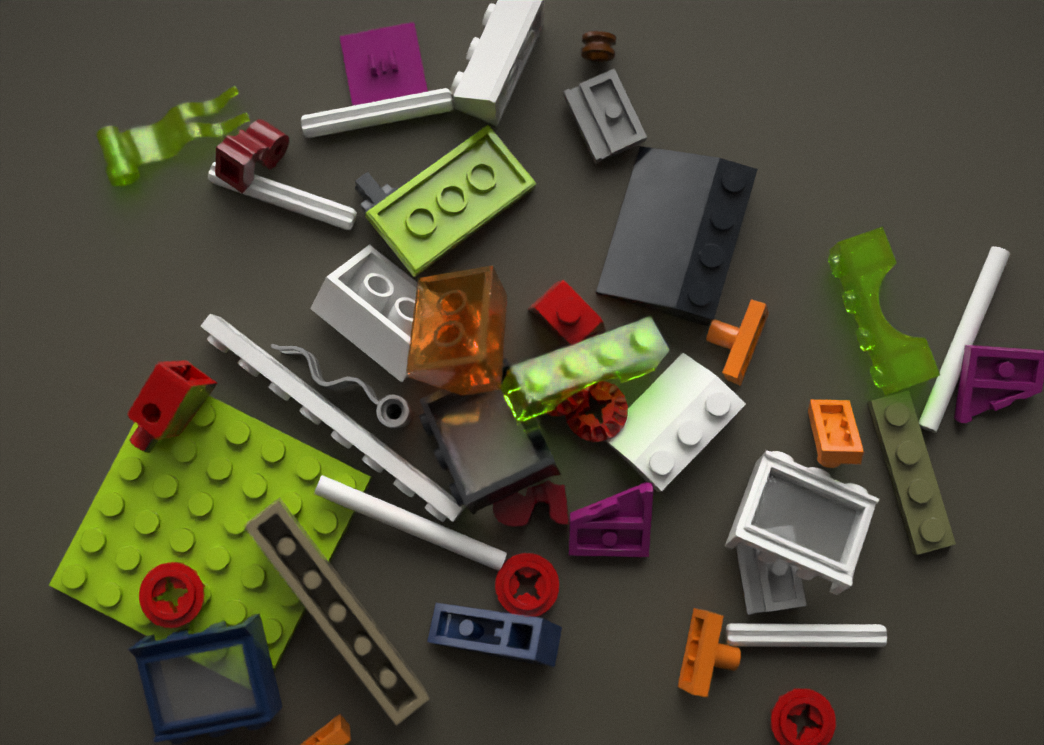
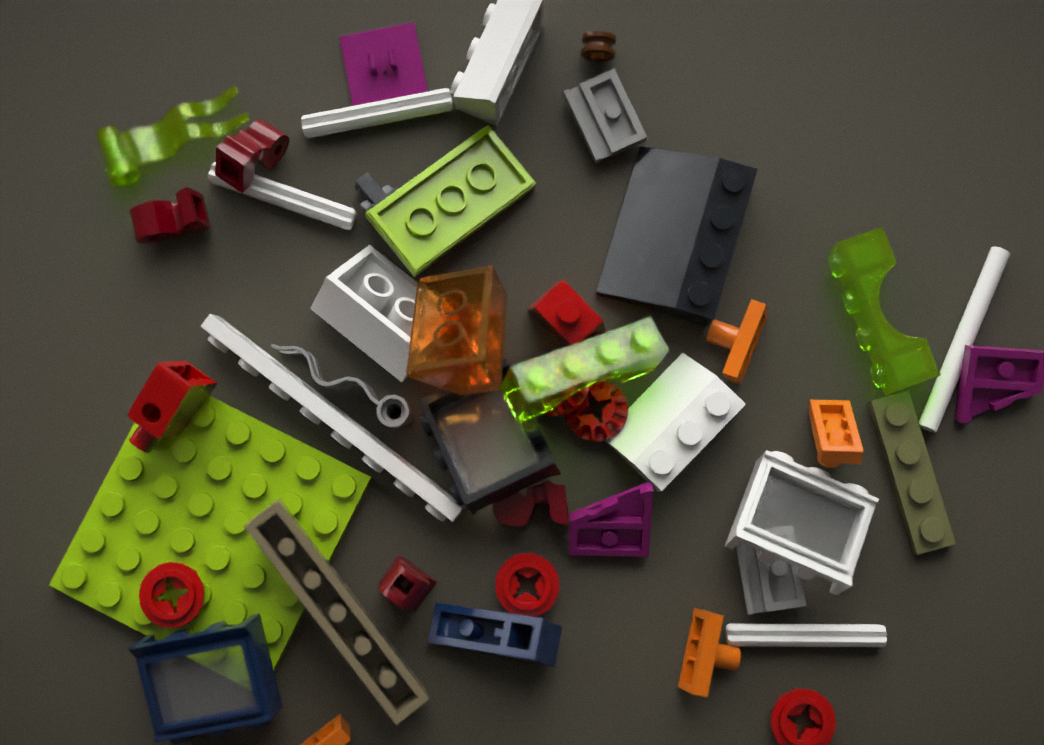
(161, 218): none -> dark red leg
(406, 584): none -> dark red leg
(410, 523): white piece -> none

